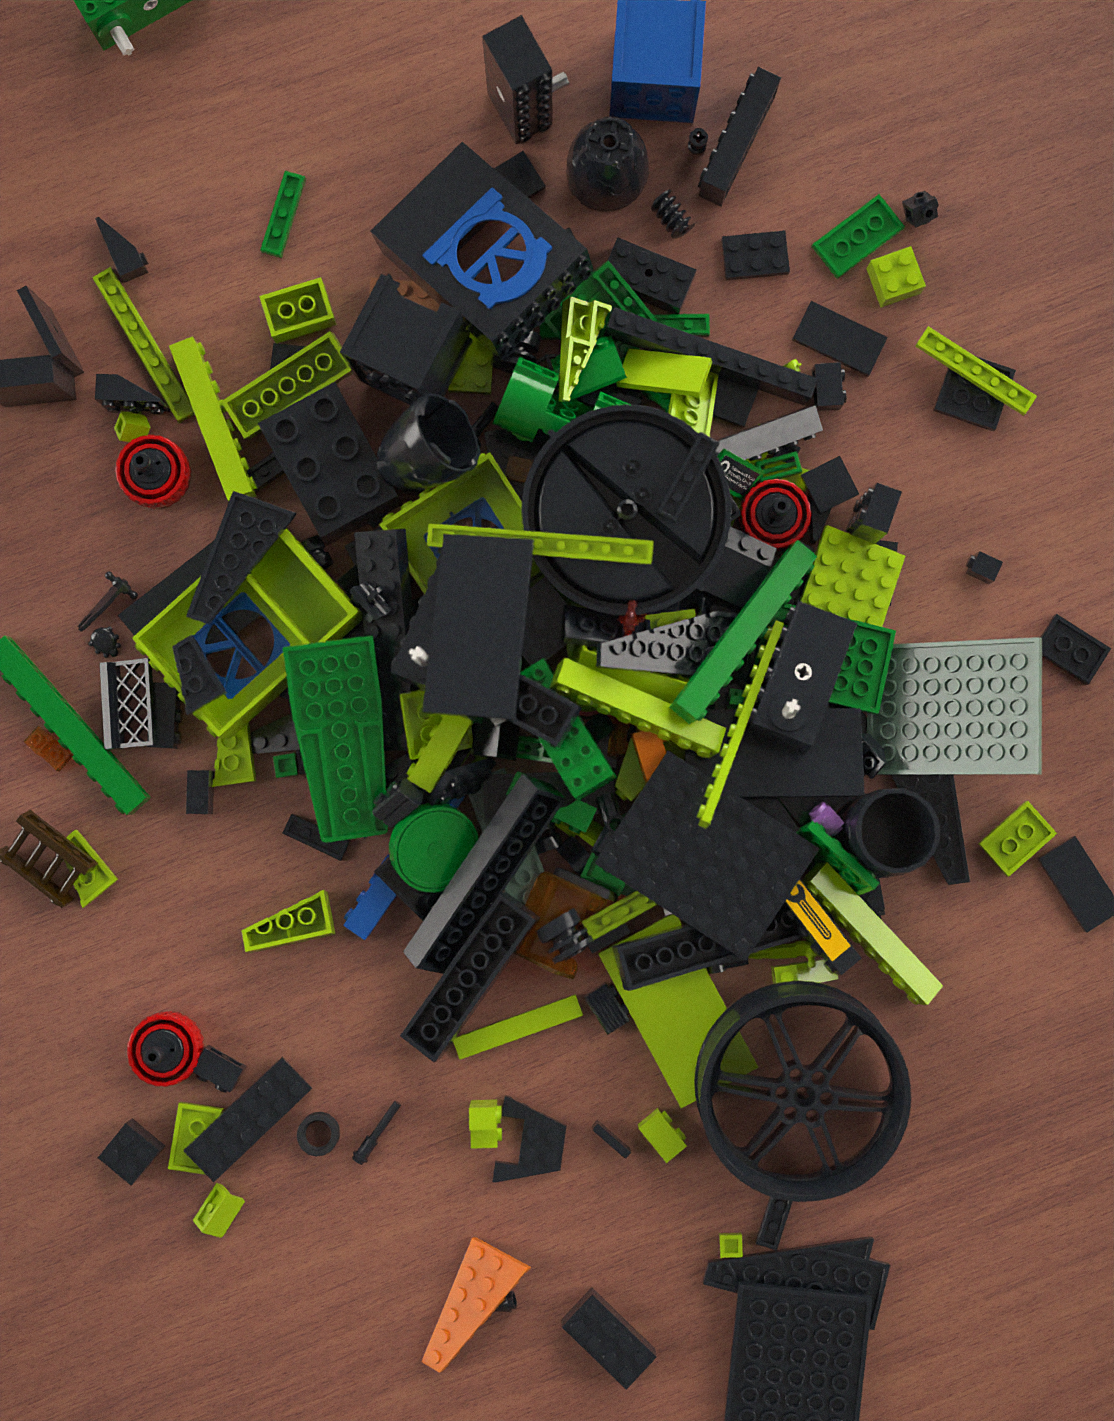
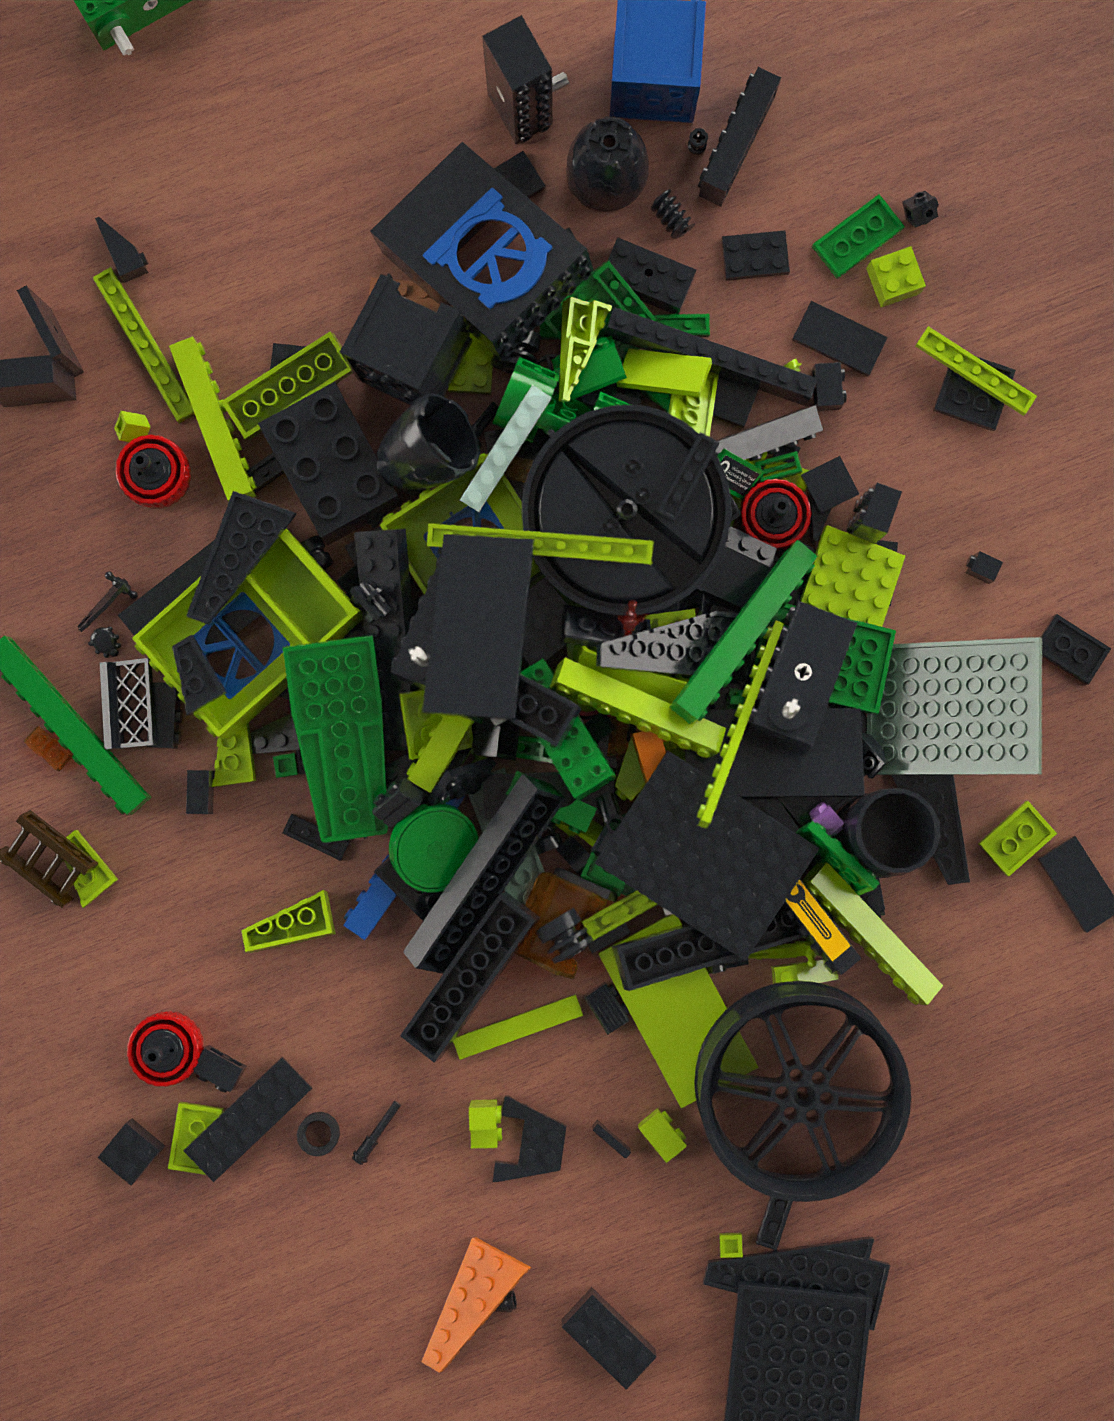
(120, 394): black slope -> none
(218, 1211): lime panel -> none
(283, 214): green tile -> none
(298, 310): lime brick -> none
(505, 448): none -> light aqua brick

